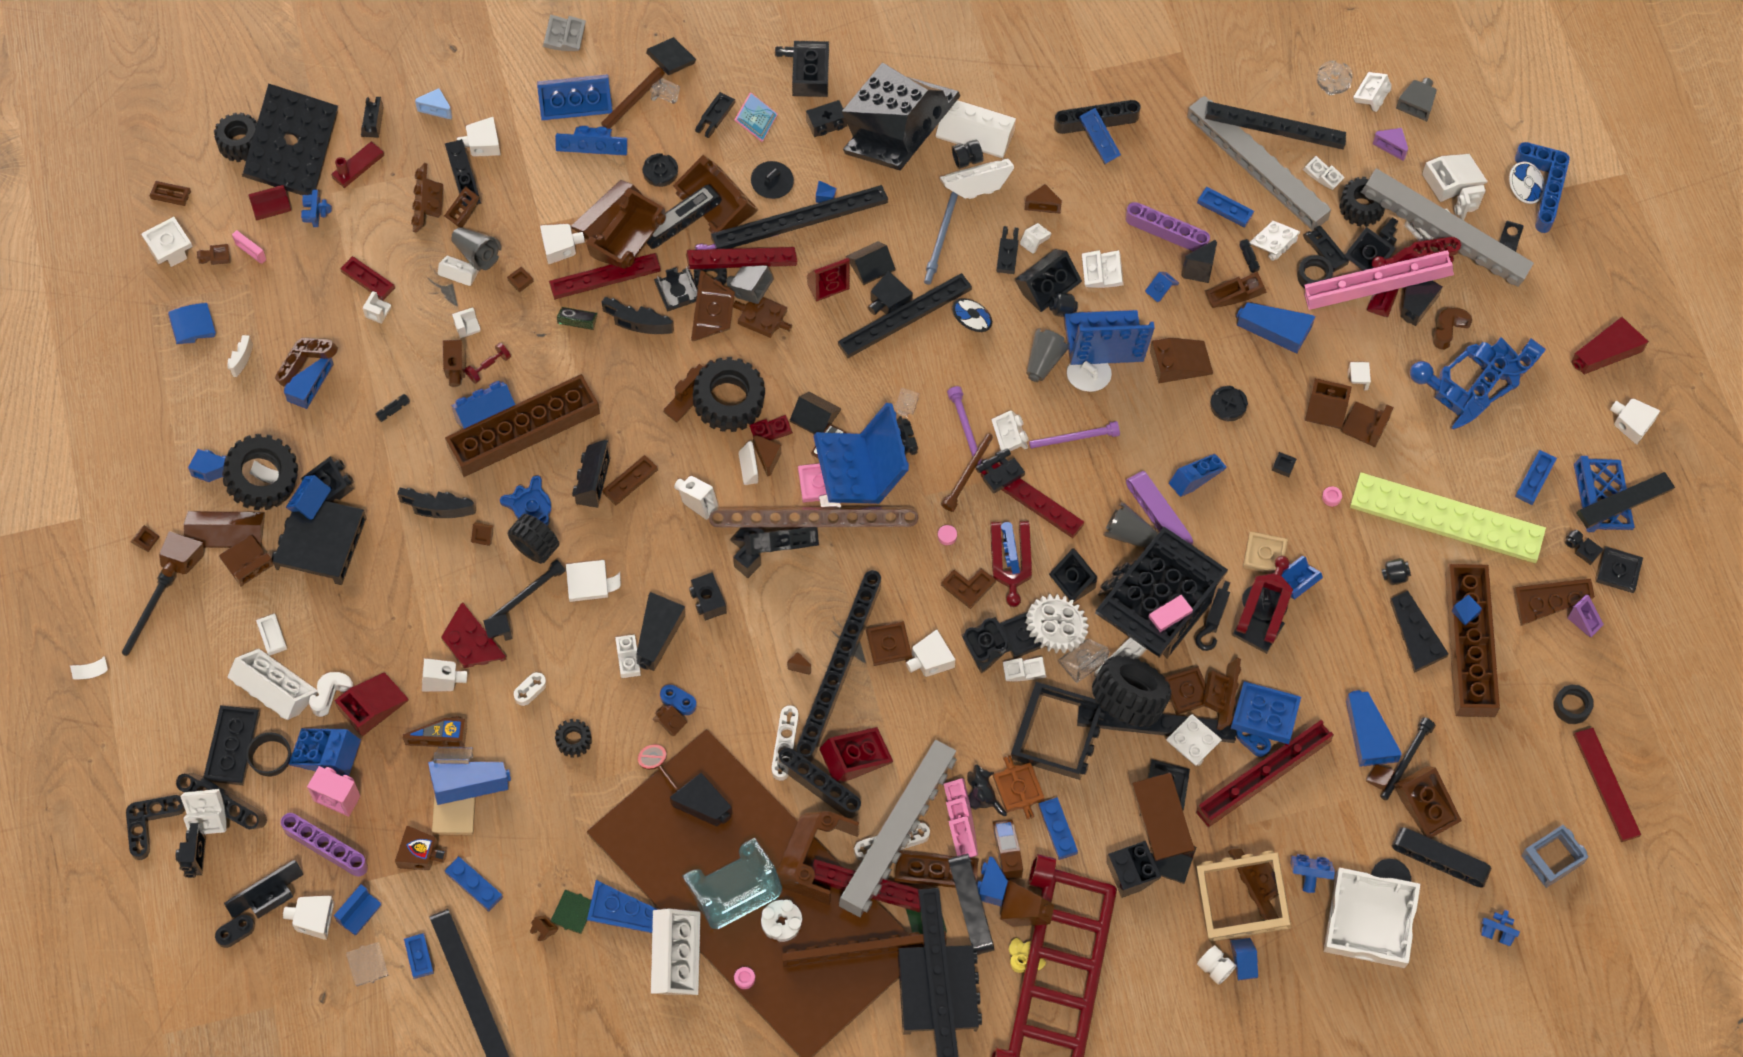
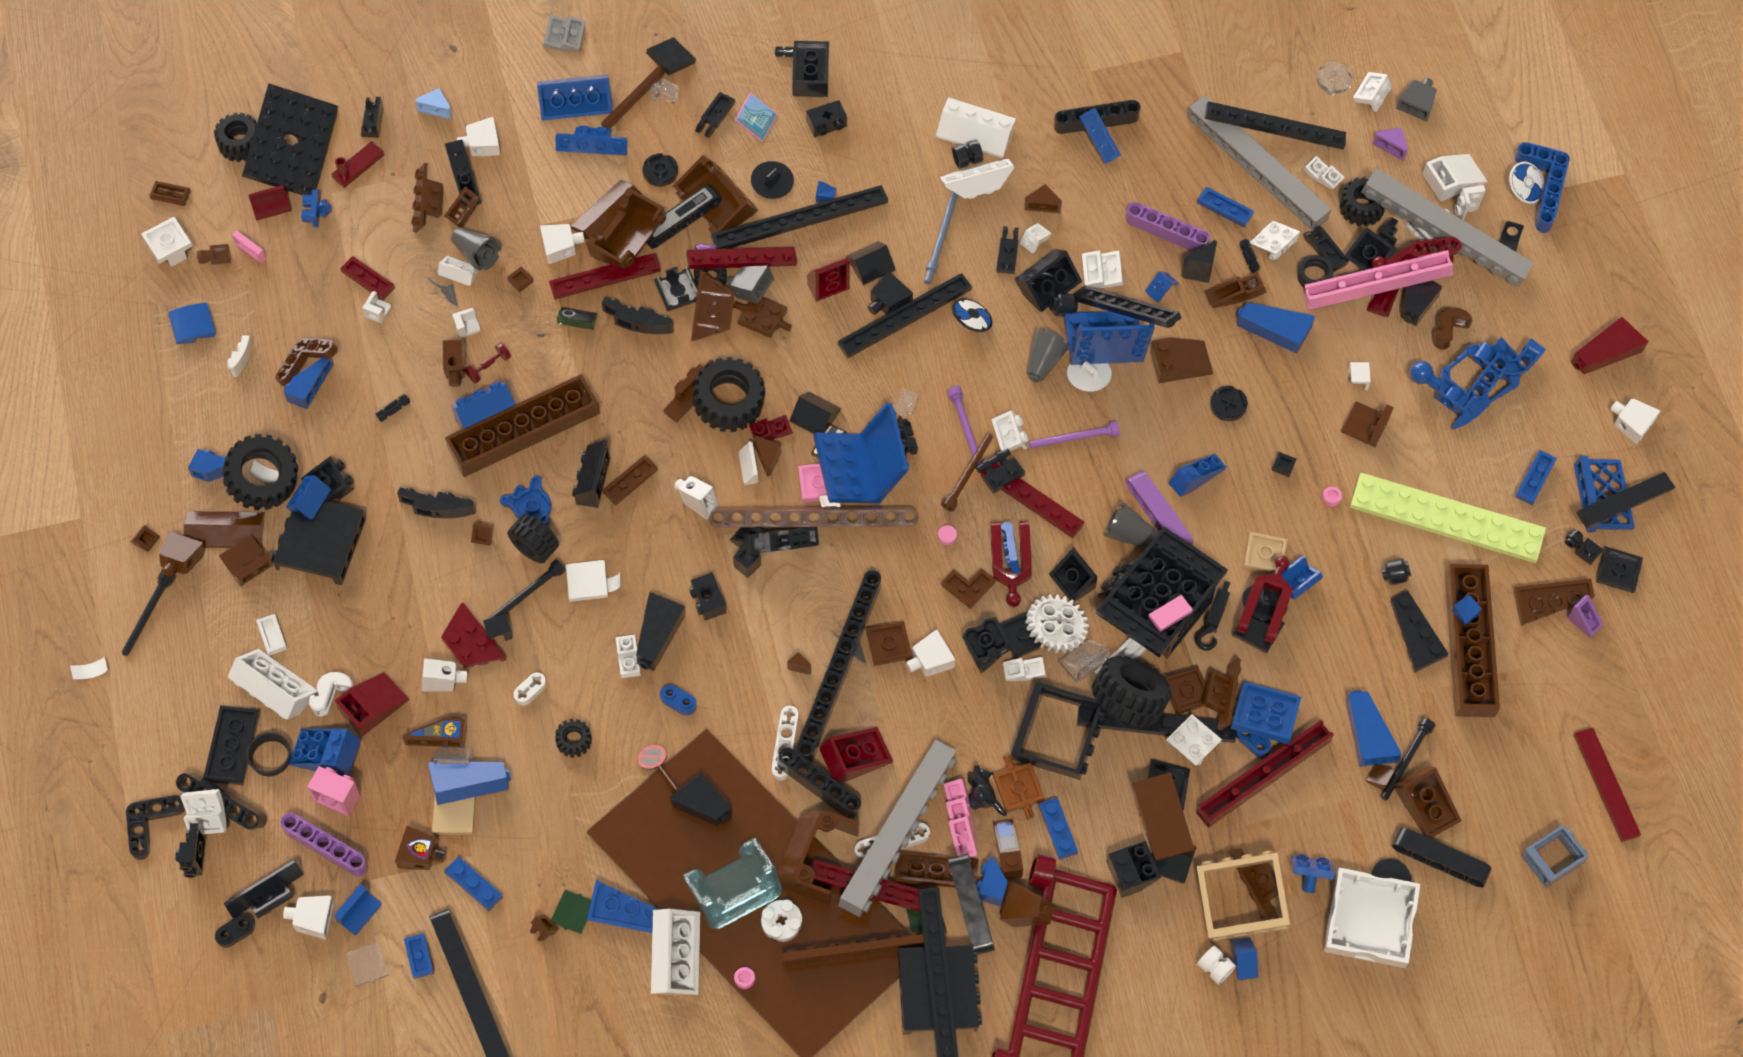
(670, 719): reddish brown bracket -> none
(894, 116): black wedge -> none
(1020, 952): light yellow plate -> none
(1127, 306): none -> black plate
(1328, 403): reddish brown slope -> none
(1508, 933): blue hips -> none
(1580, 692): black tyre -> none

